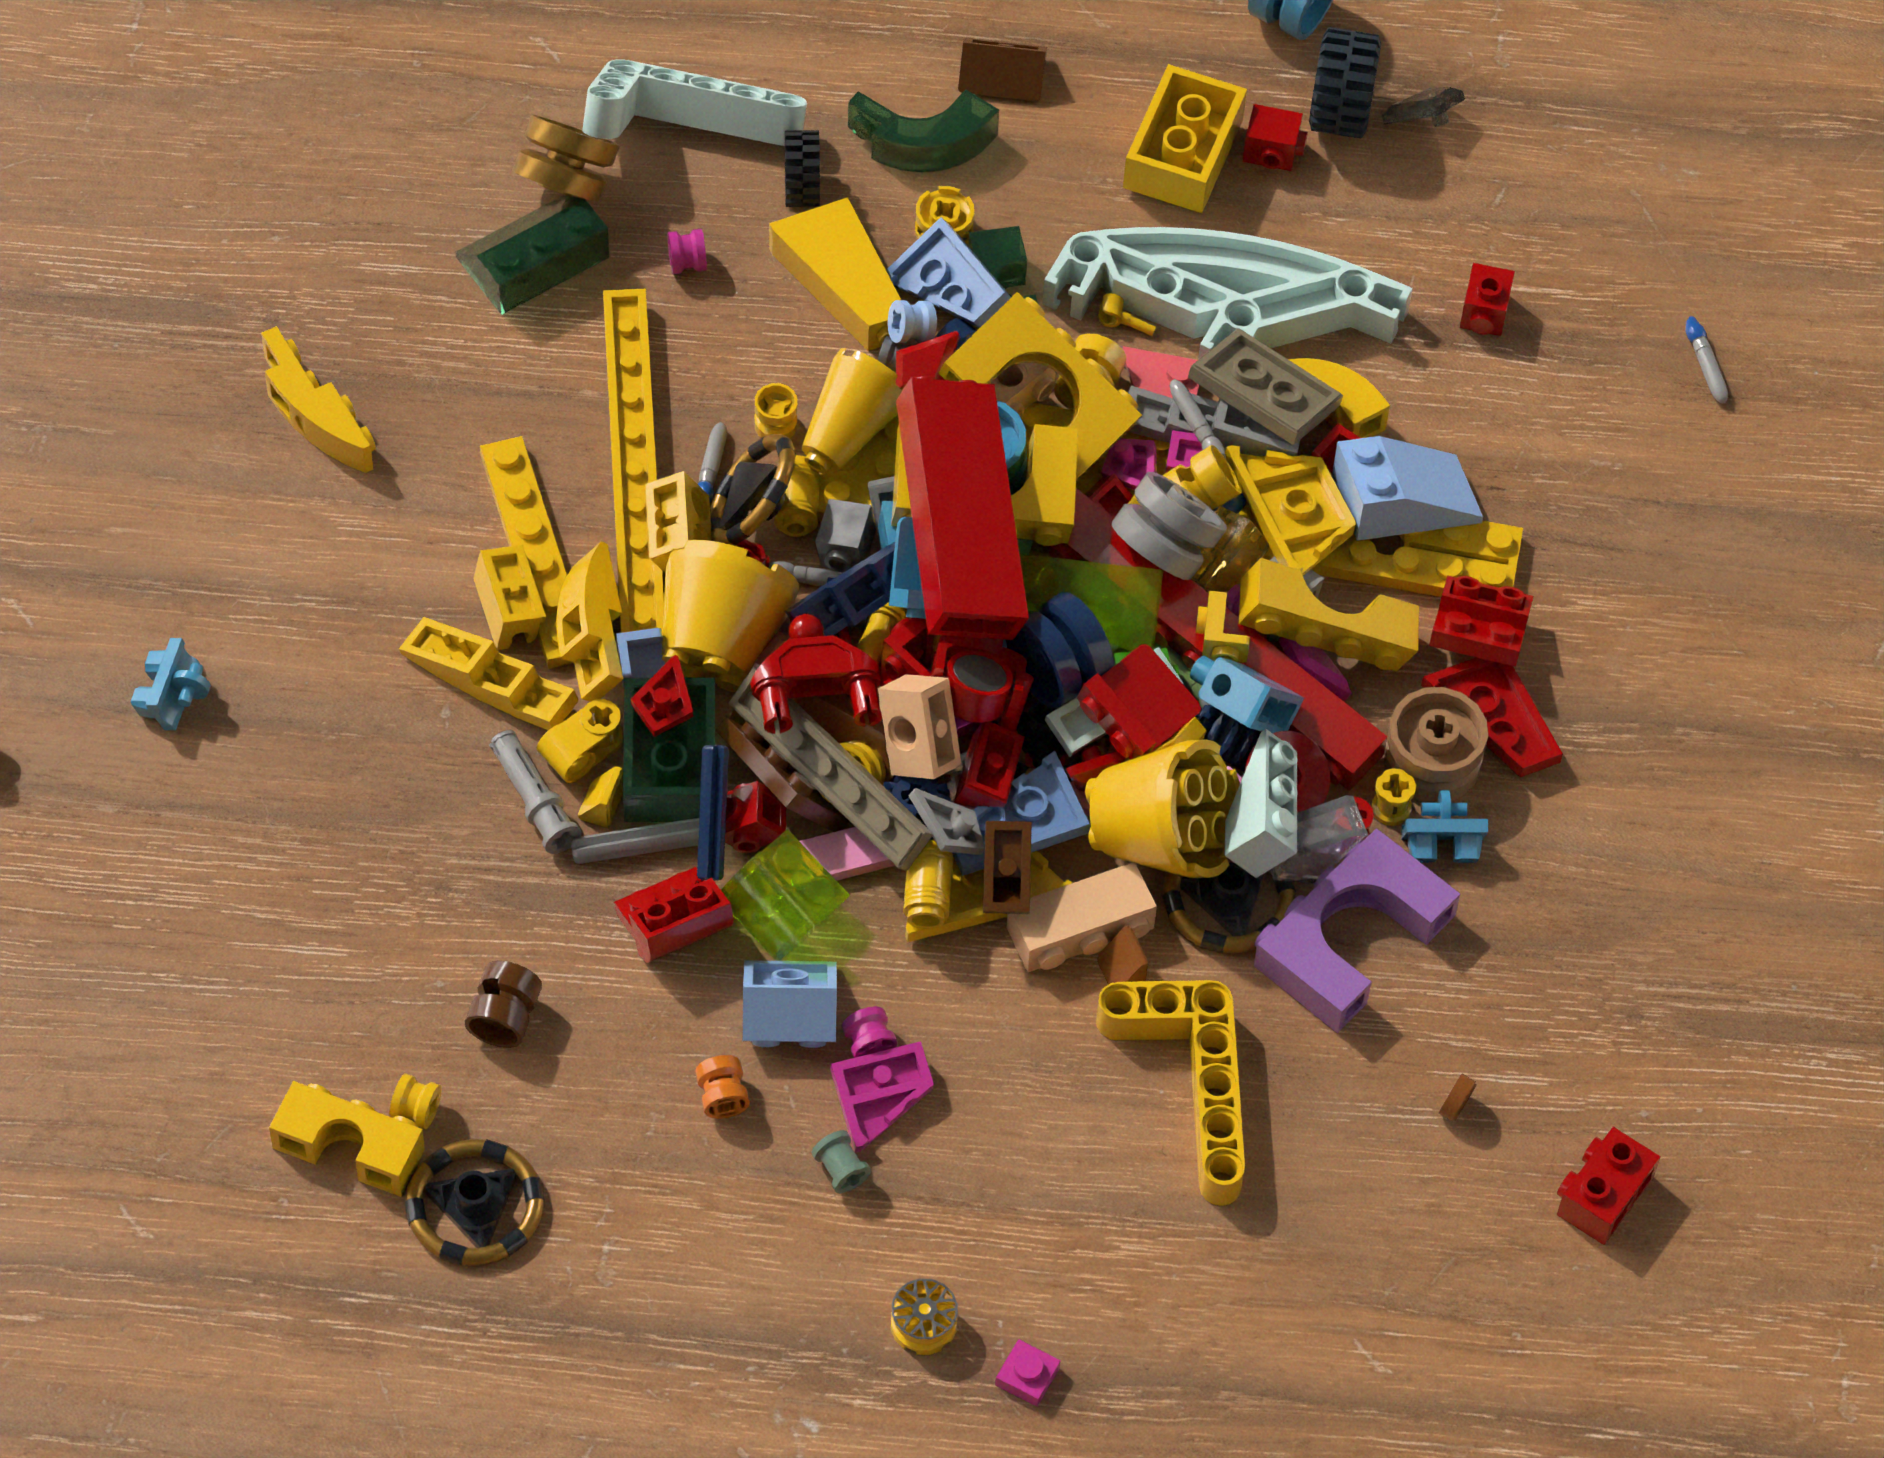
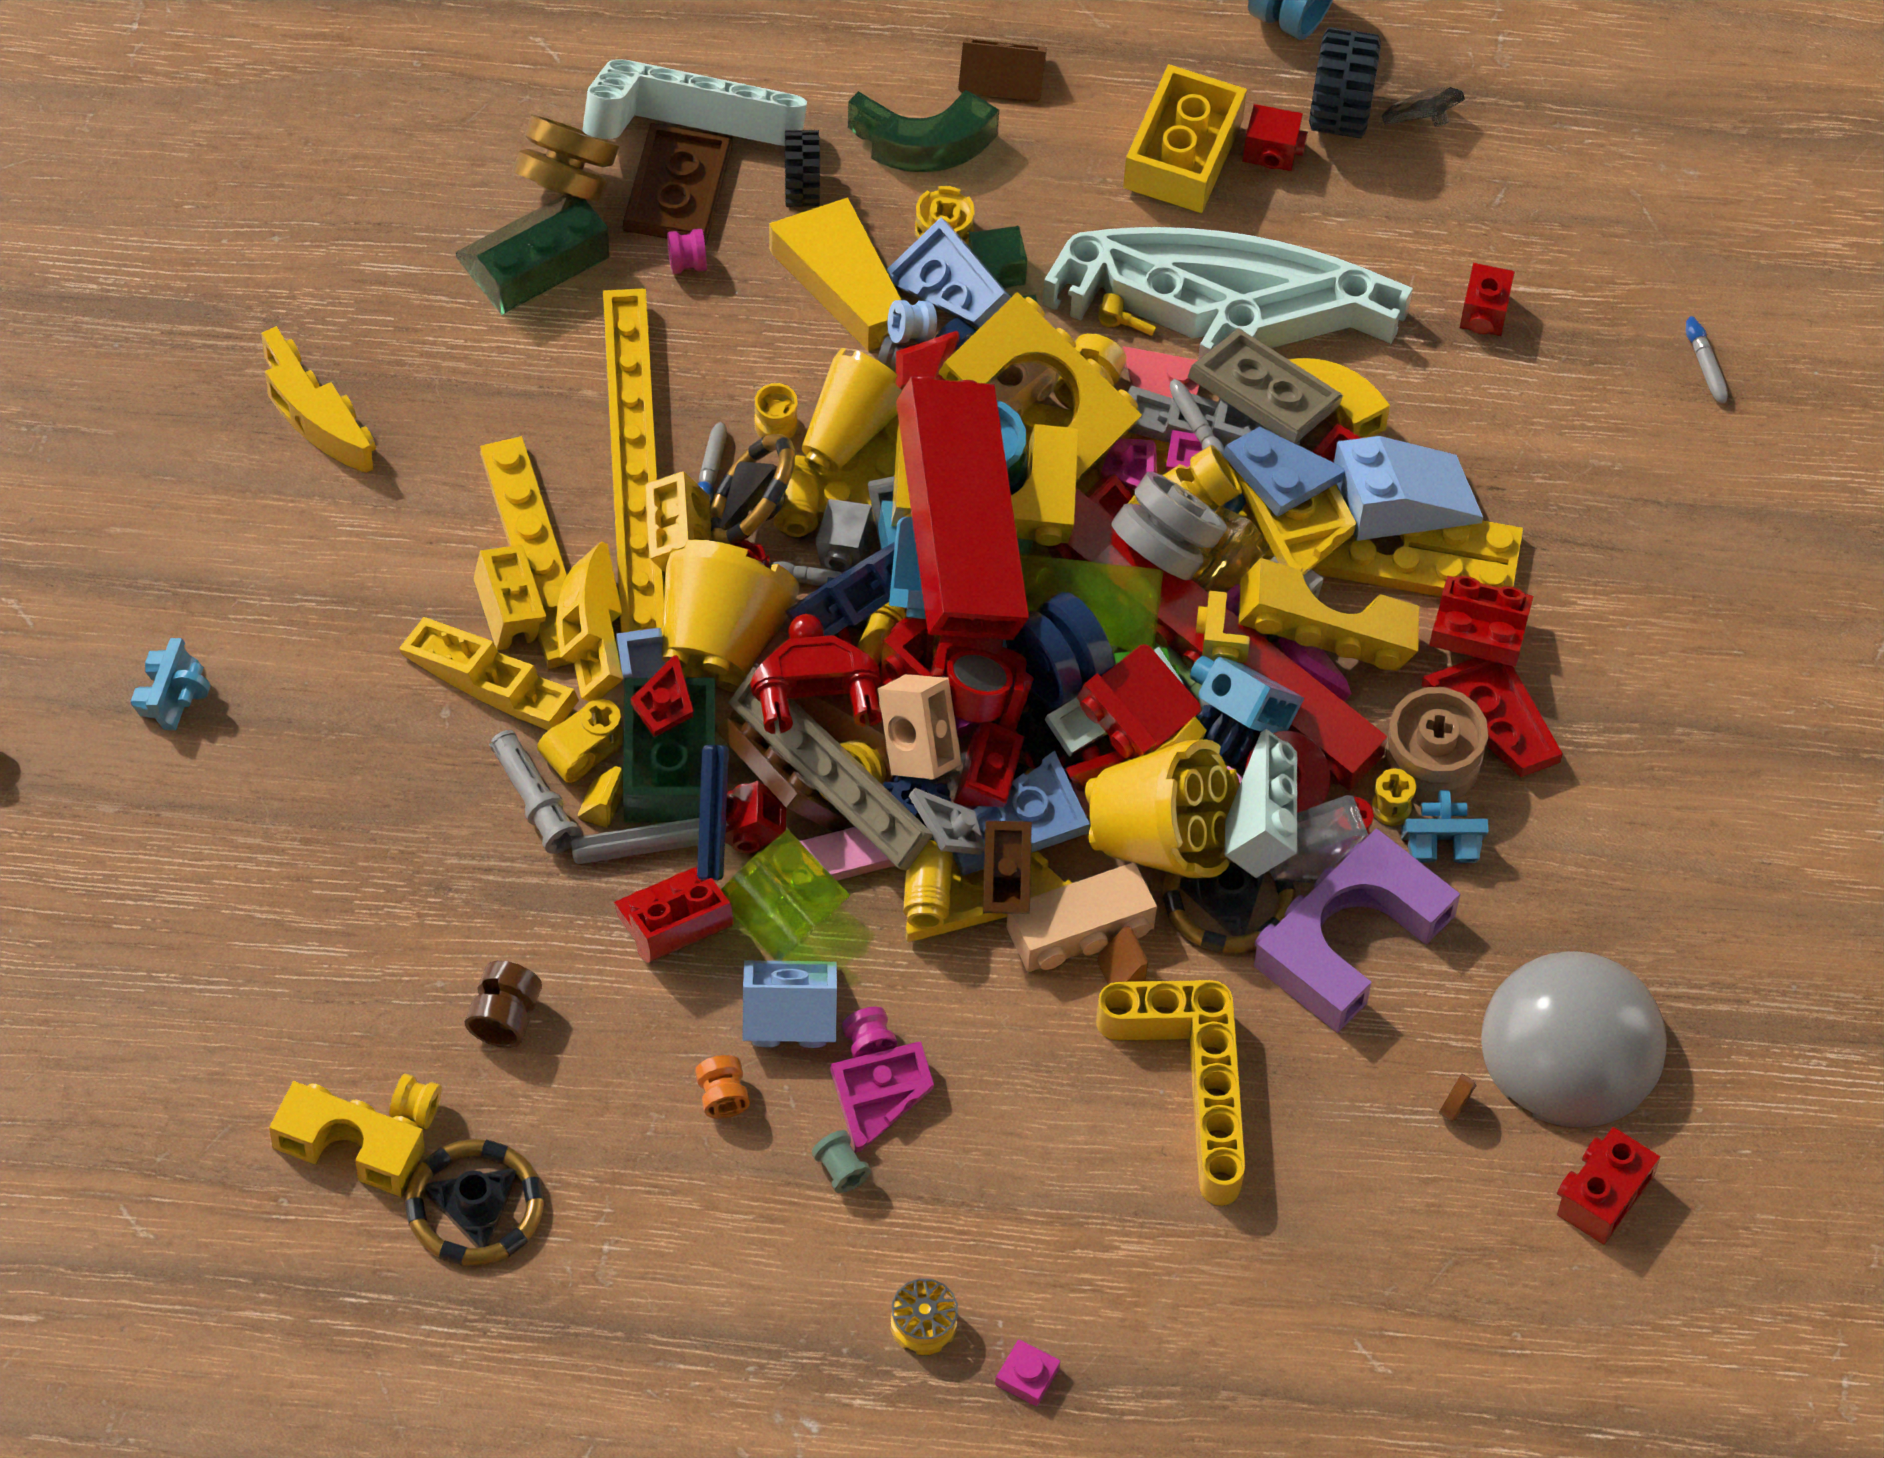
(677, 181): none -> reddish brown tile
(1280, 470): none -> medium blue wing
(1574, 1039): none -> light grey piece

